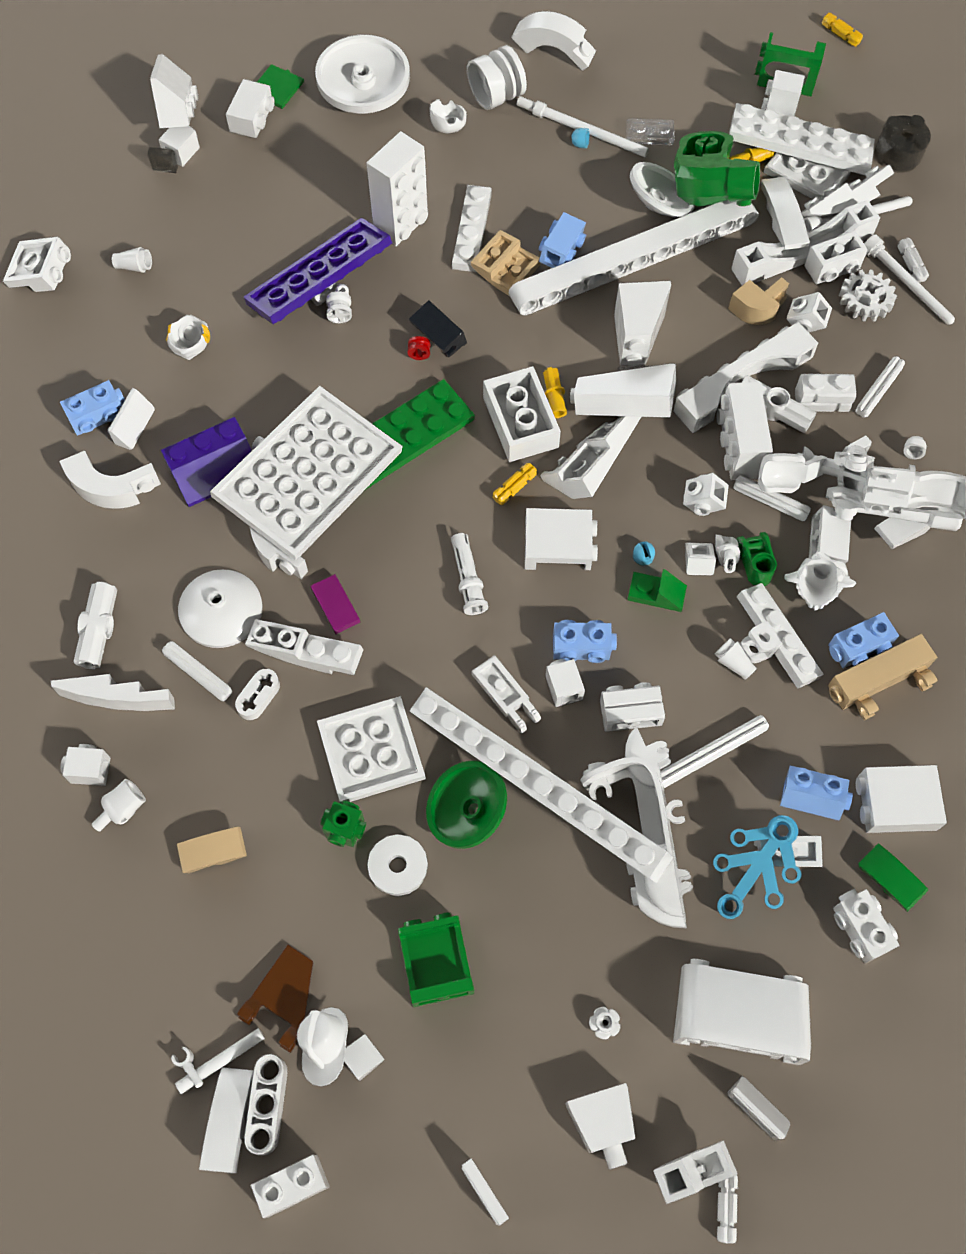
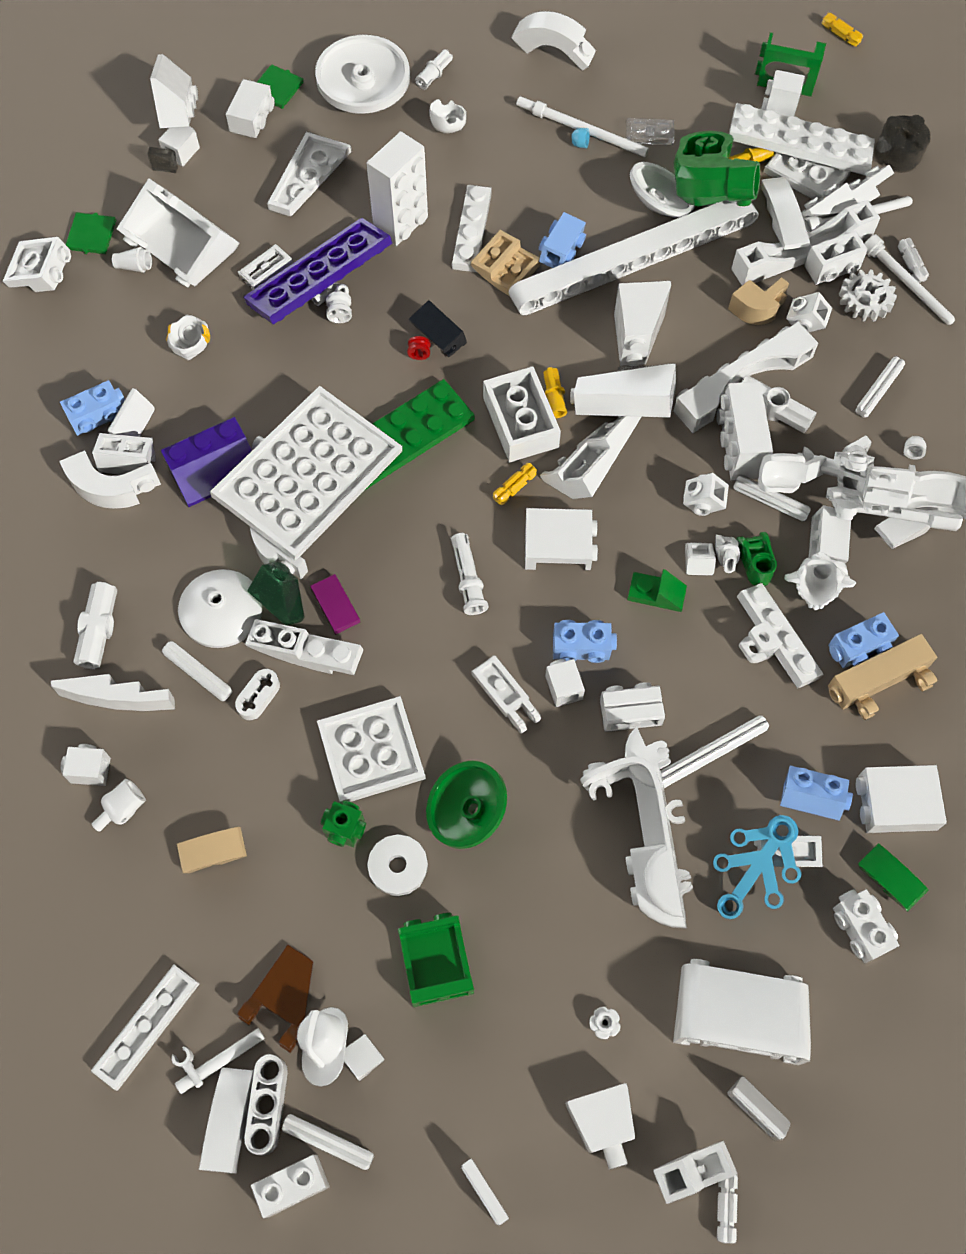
(91, 233): none -> green piece
(122, 453): none -> white hinge
(145, 1027): none -> white tile
(175, 234): none -> white windscreen
(267, 269): none -> white tile
(278, 592): none -> clear green slope
(307, 170): none -> white wing
(327, 1142): none -> white axle
(433, 69): none -> white axle
(496, 77): white wheel -> none
(543, 785): white brick -> none
(639, 555): medium azure hinge -> none
(734, 658): white cone -> none
(826, 392): white brick -> none

